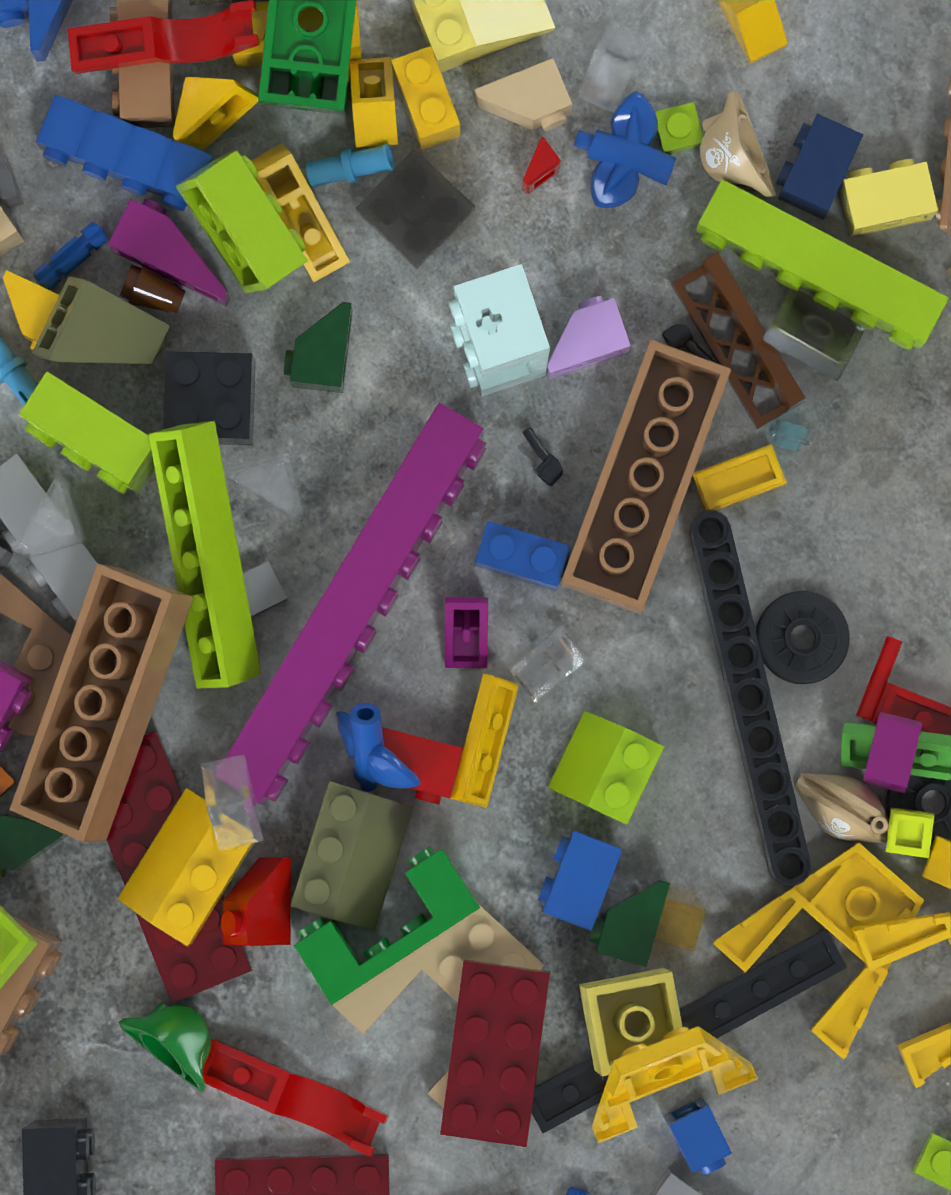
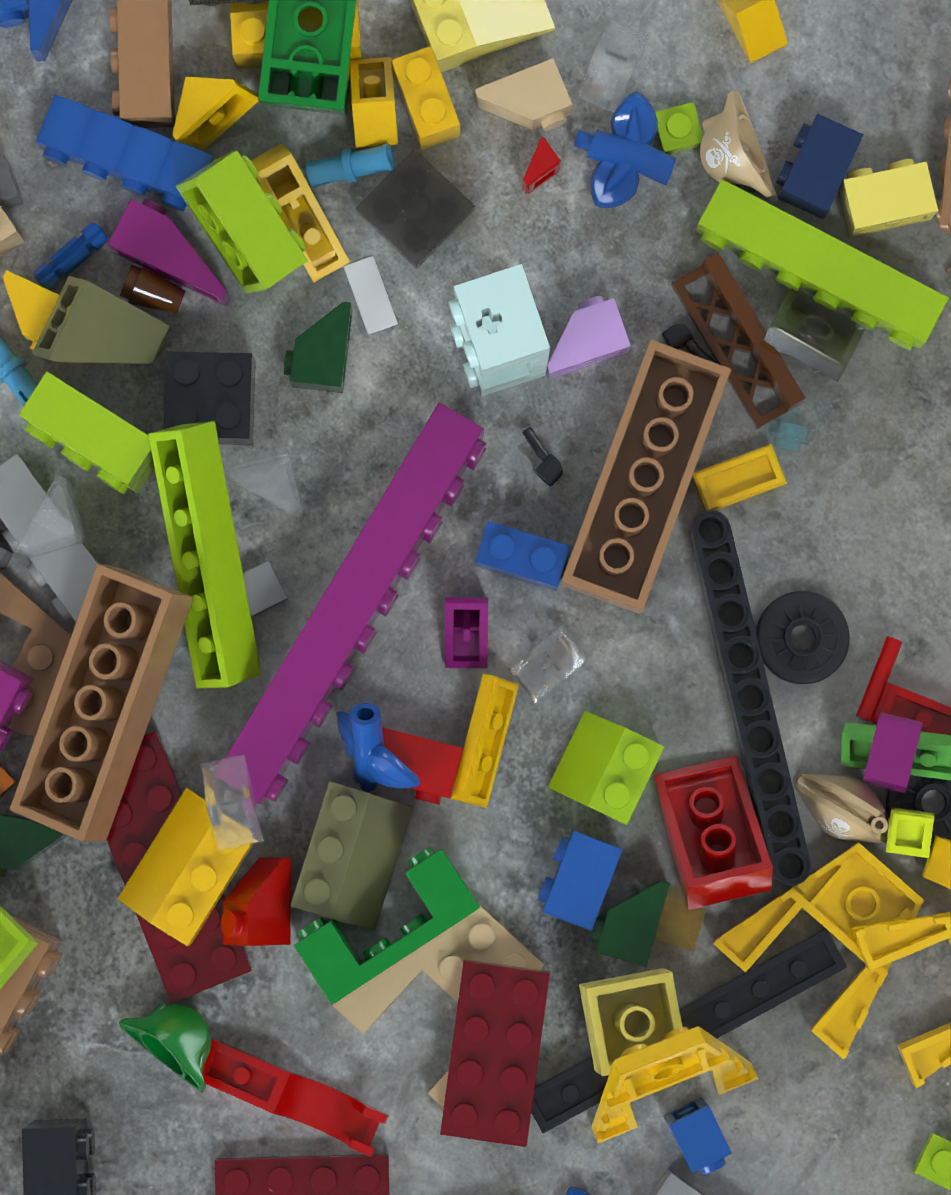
(162, 40): red piece -> none
(370, 295): none -> white sticker
(713, 833): none -> red slope

